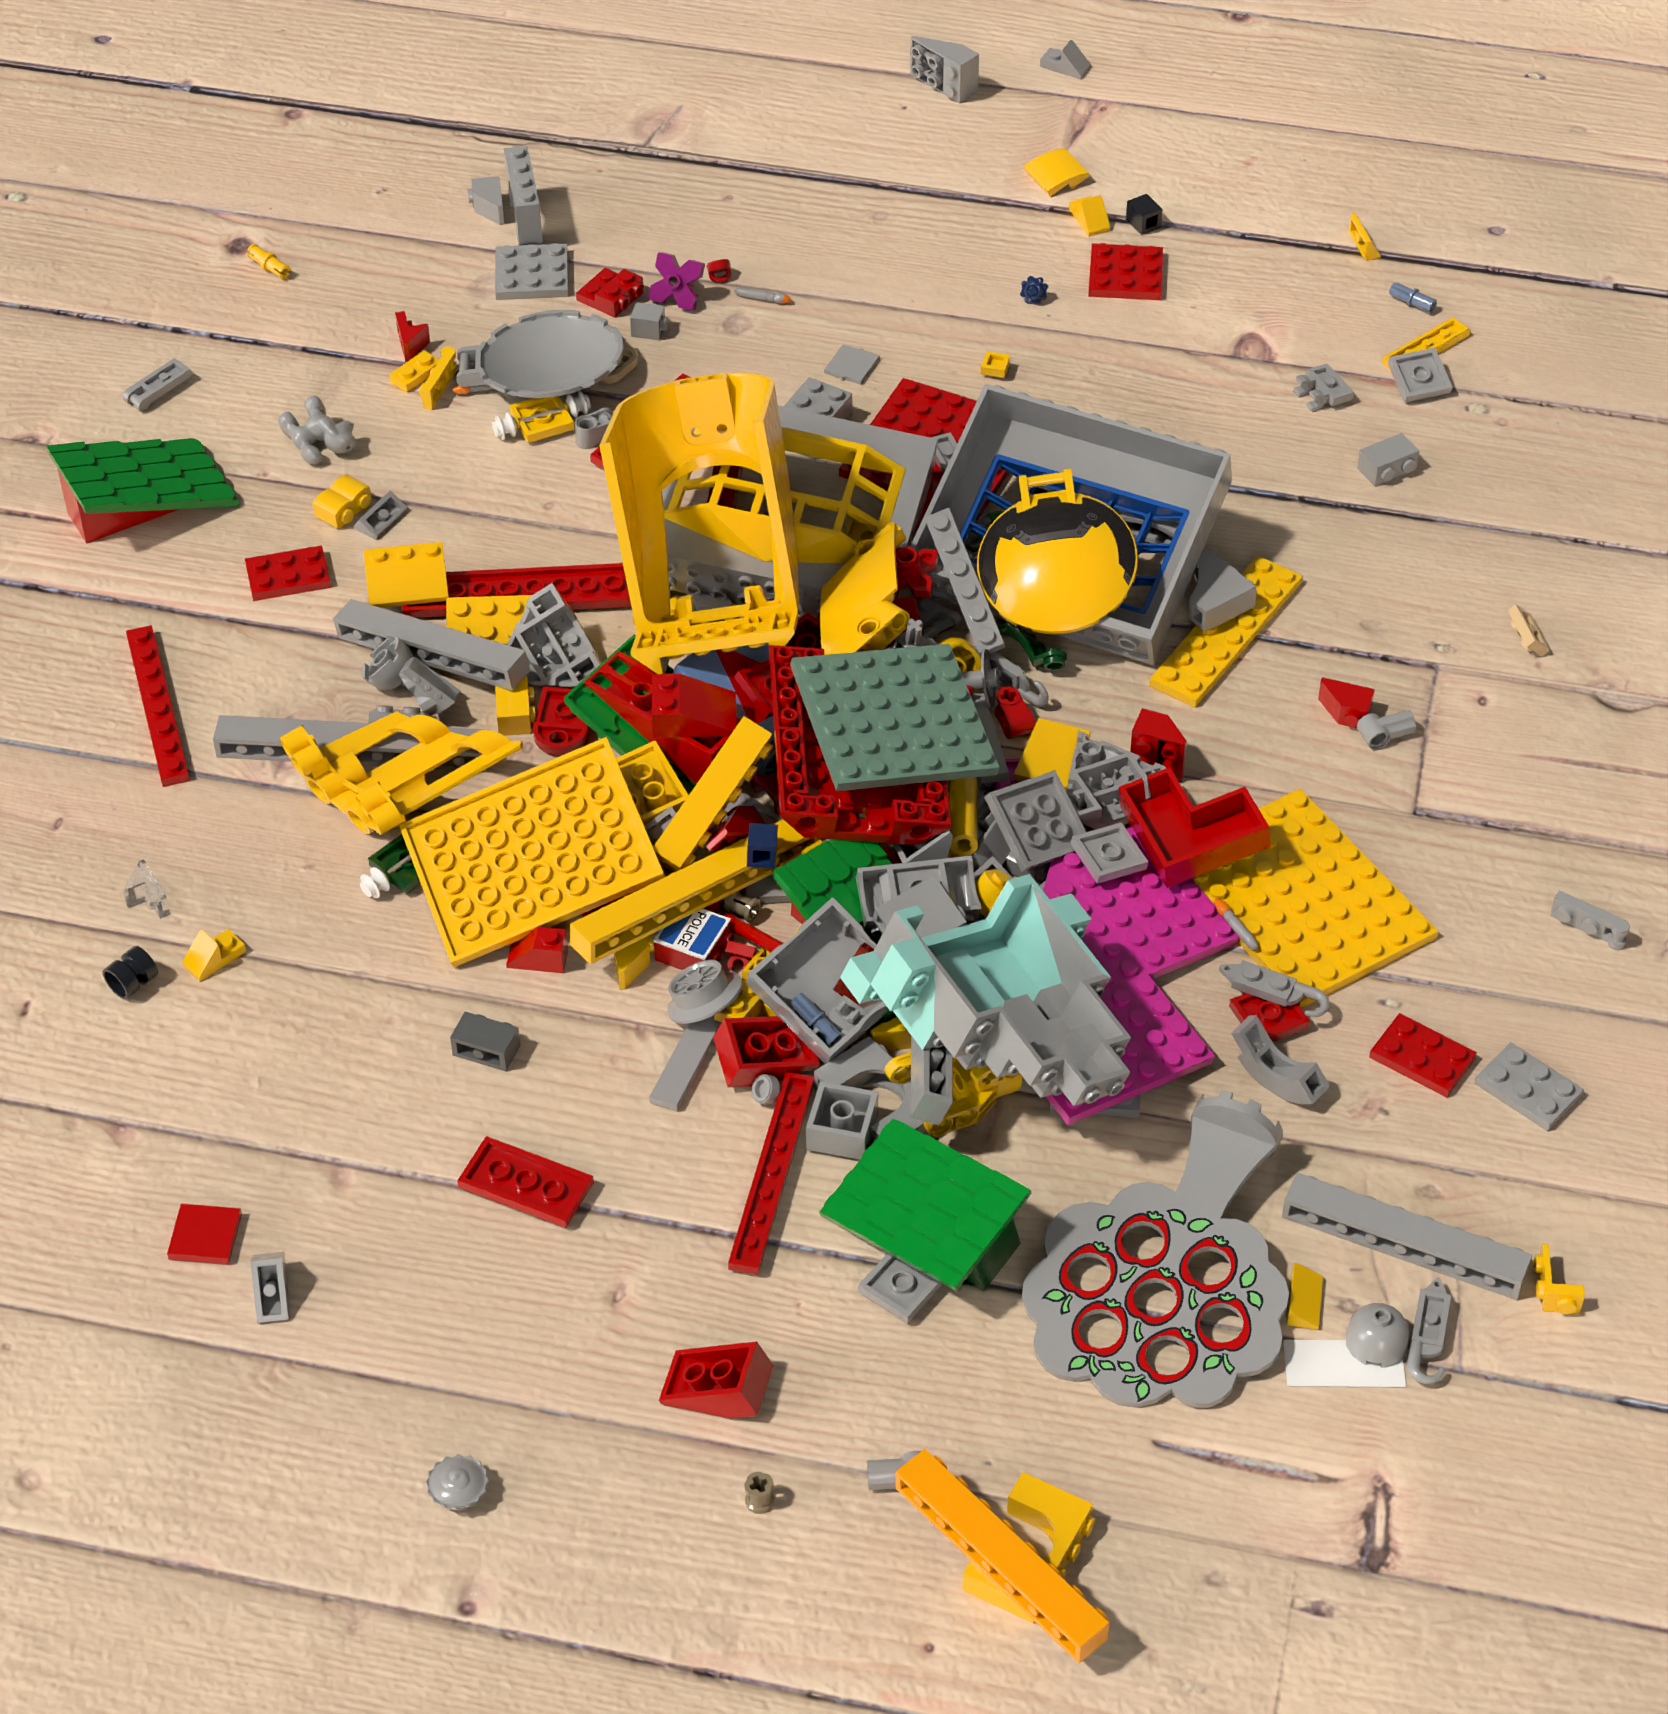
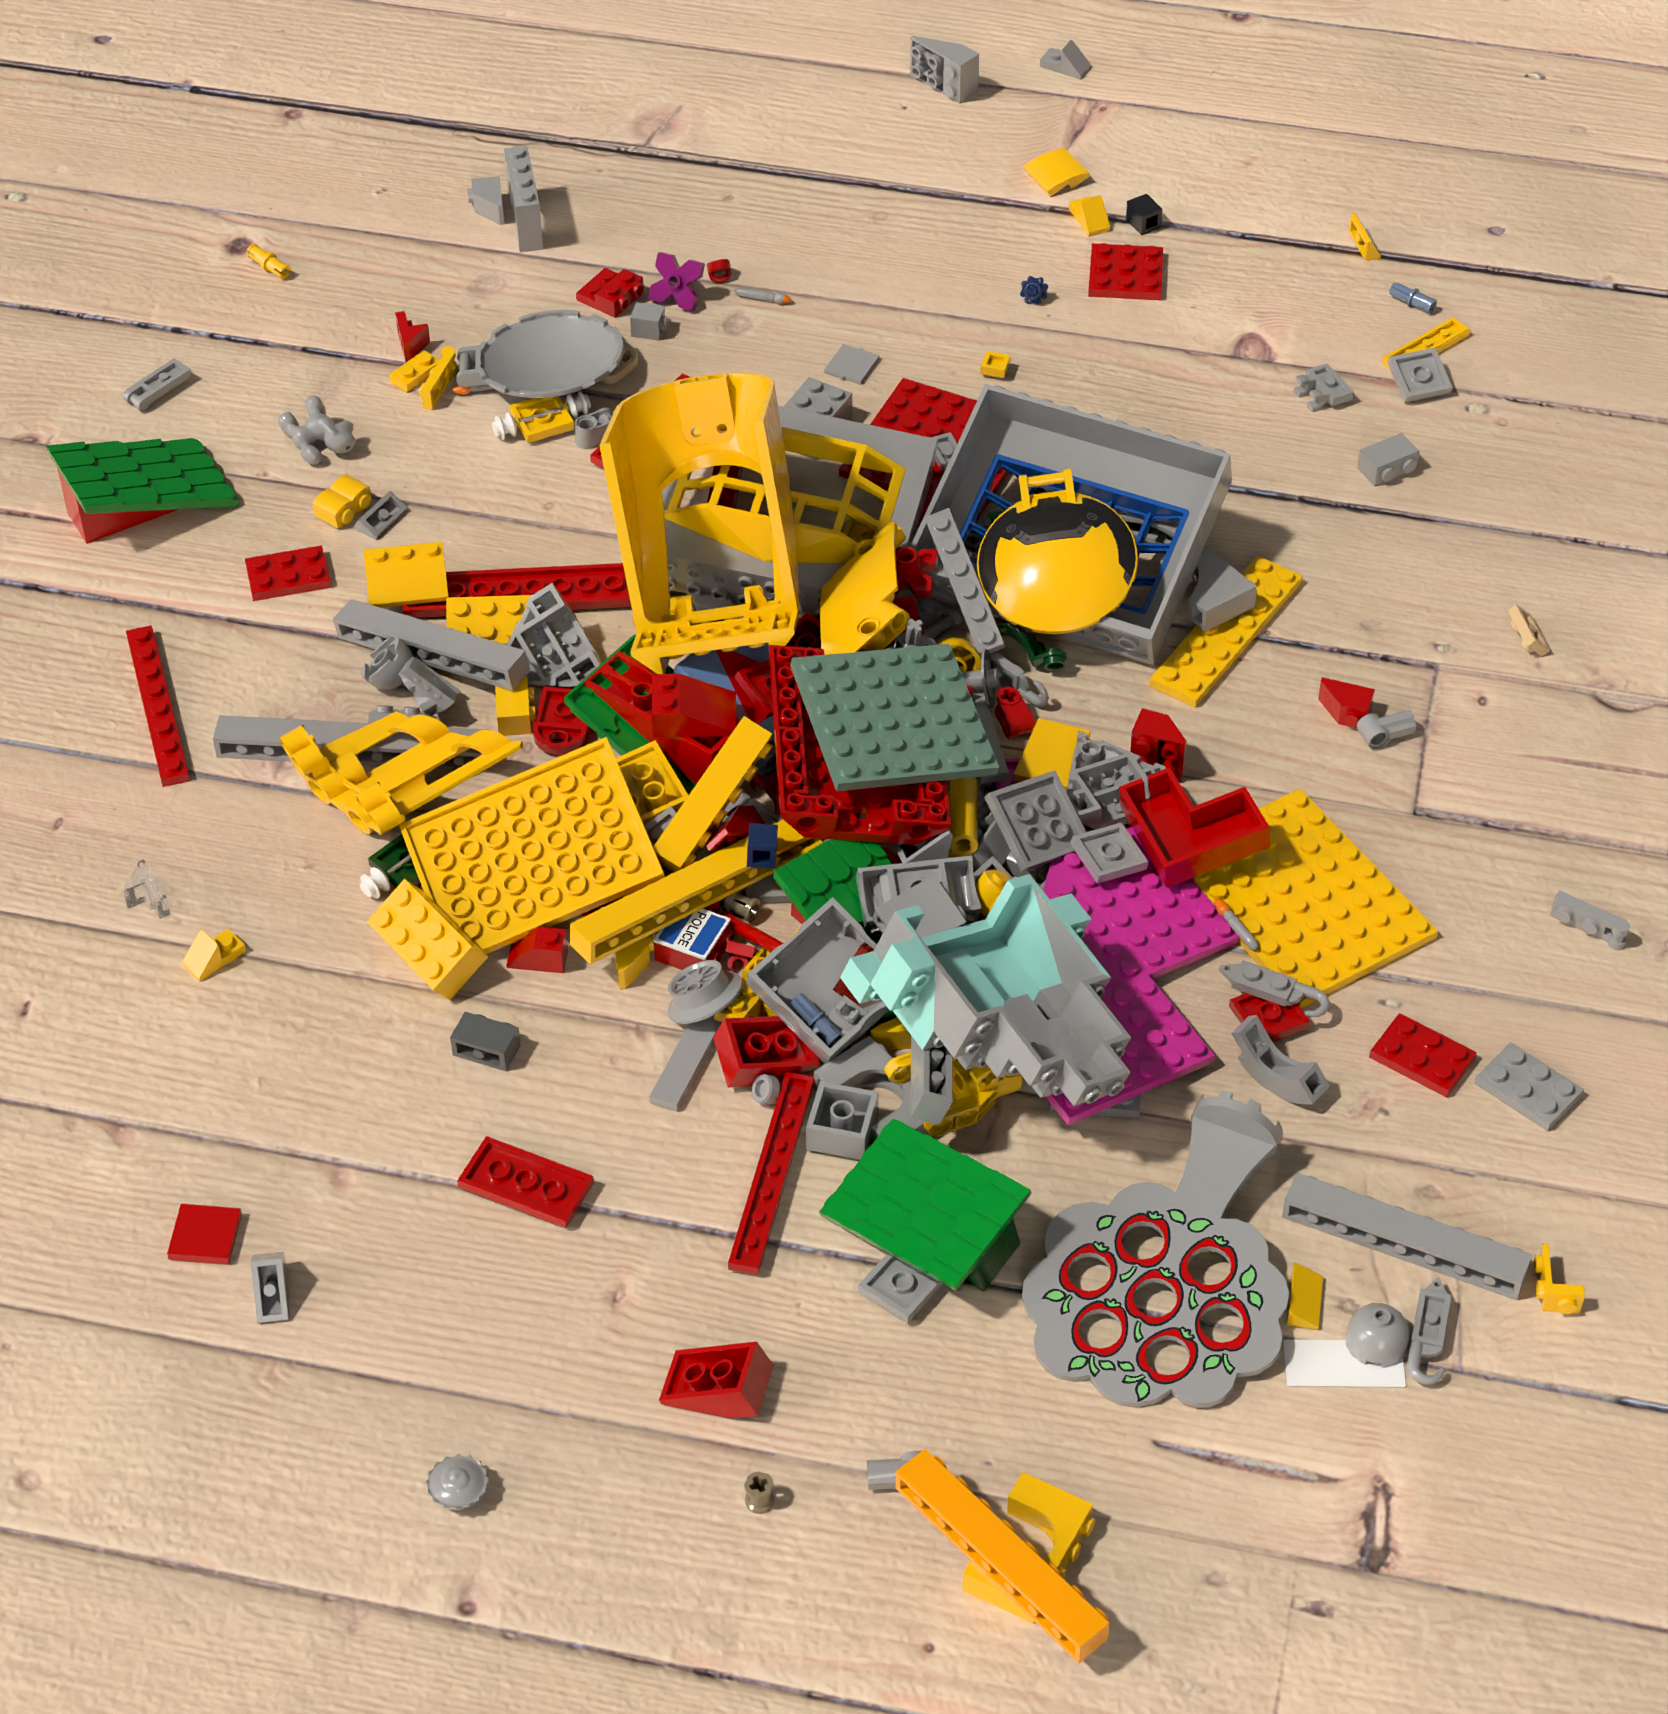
(126, 975): black wheel -> none
(427, 939): none -> yellow brick
(531, 271): light grey plate -> none

